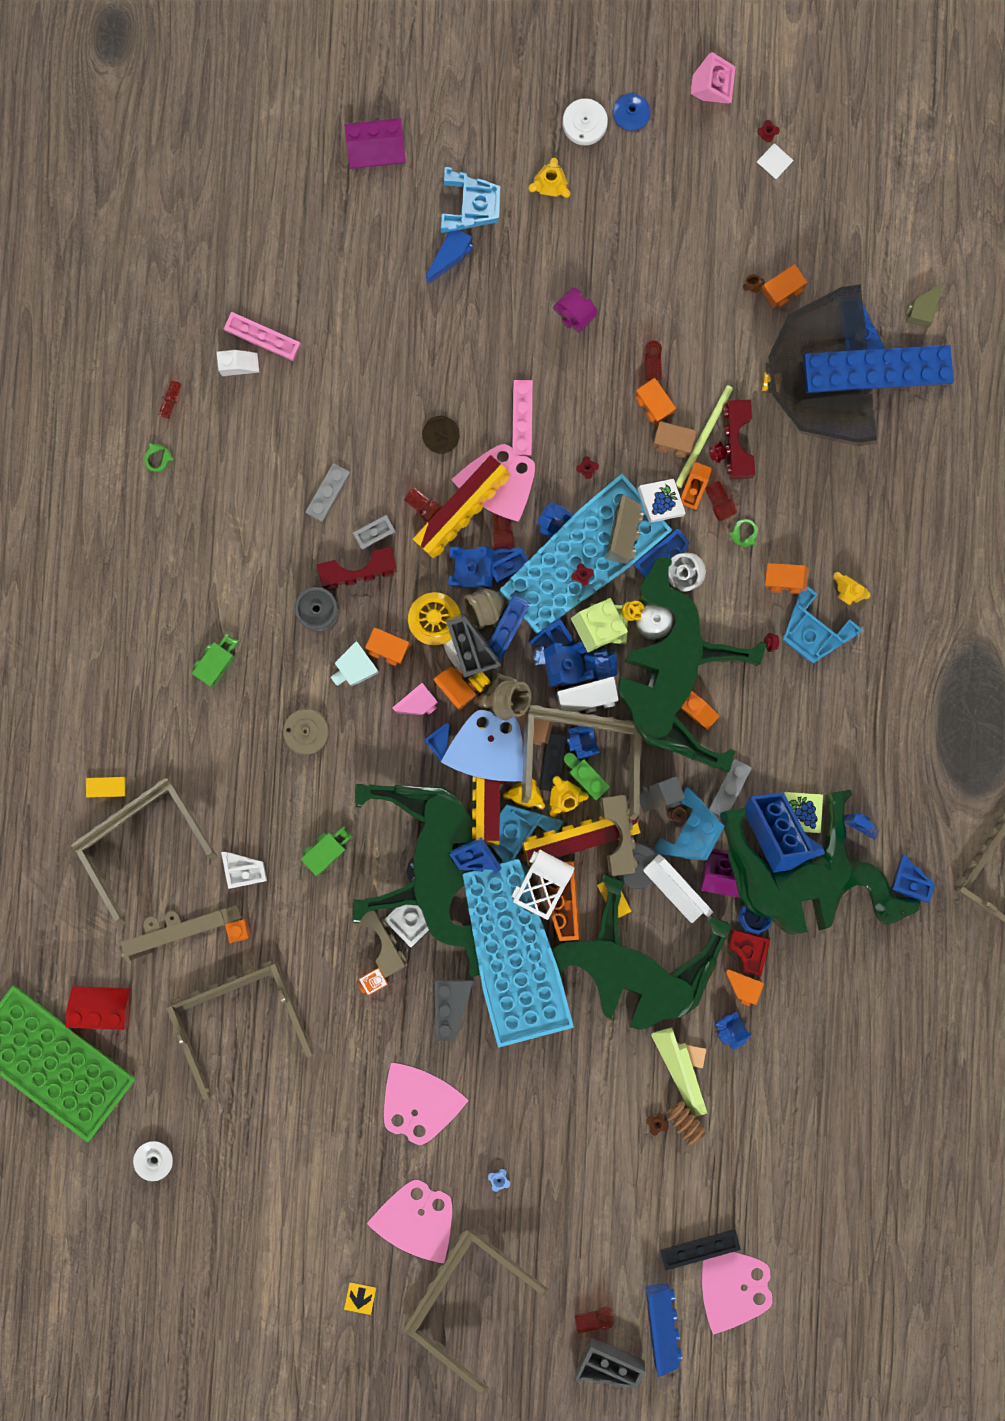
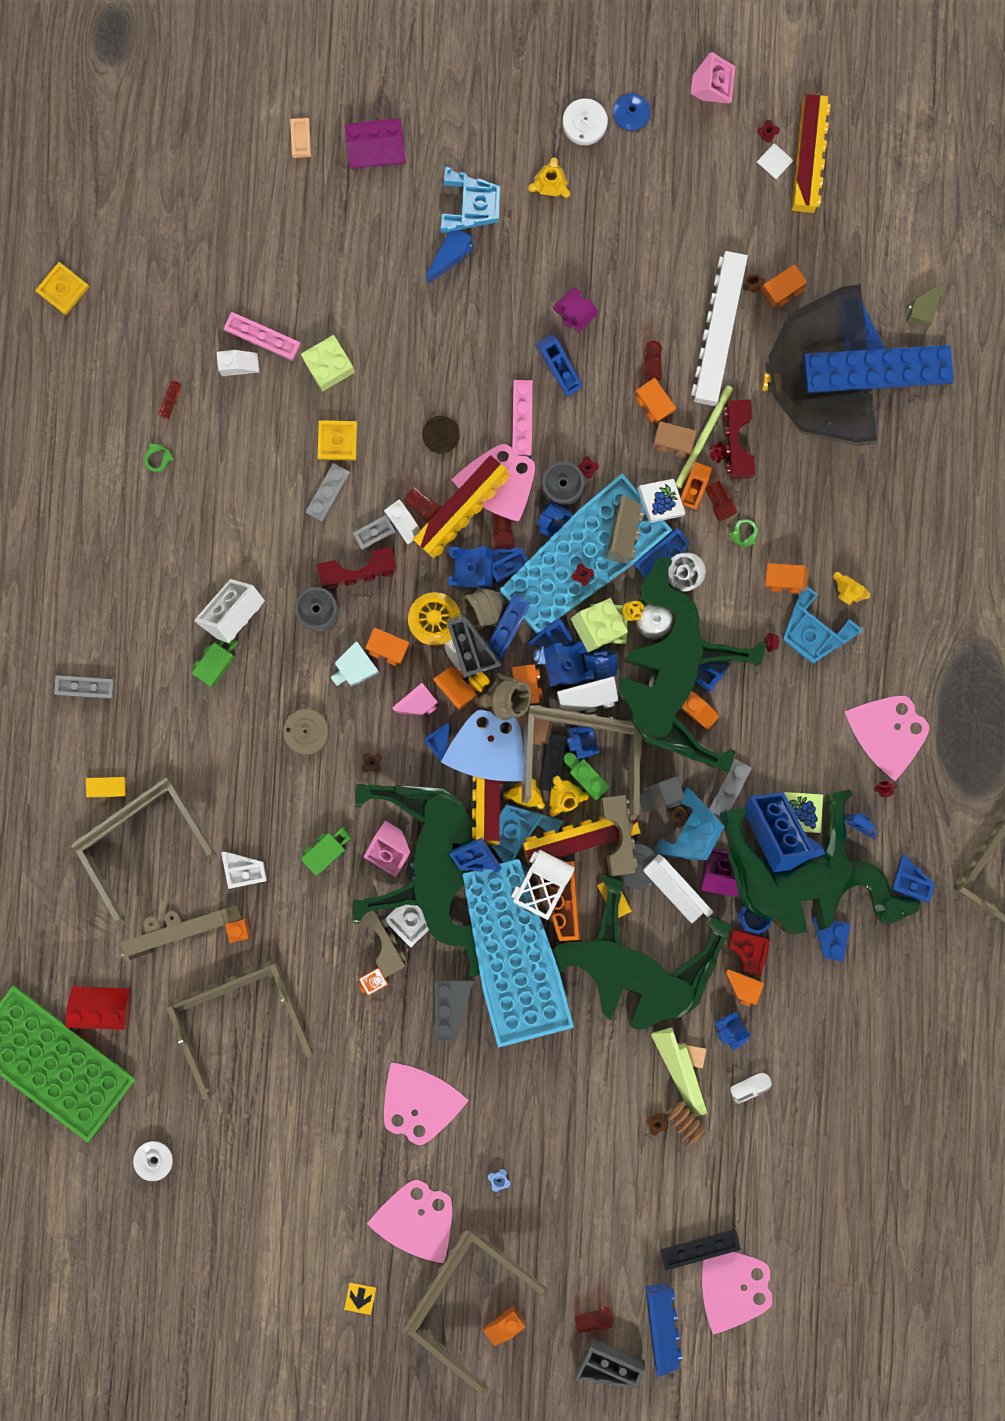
(62, 288): none -> yellow tile
(84, 687): none -> light grey plate
(230, 610): none -> white slope
(300, 137): none -> light nougat tile
(328, 363): none -> yellowish green piece
(337, 440): none -> yellow plate
(367, 766): none -> reddish brown plate
(388, 849): none -> bright pink slope
(402, 521): none -> white slope
(505, 1326): none -> orange slope
(530, 676): none -> orange brick
(556, 475): none -> dark grey wheel
(558, 364): none -> blue slope
(710, 674): none -> blue slope
(720, 328): none -> white brick
(751, 1087): none -> white arm
(809, 153): none -> brick
(833, 939): none -> blue wing
(885, 788): none -> dark red plate
(887, 747): none -> bright pink piece

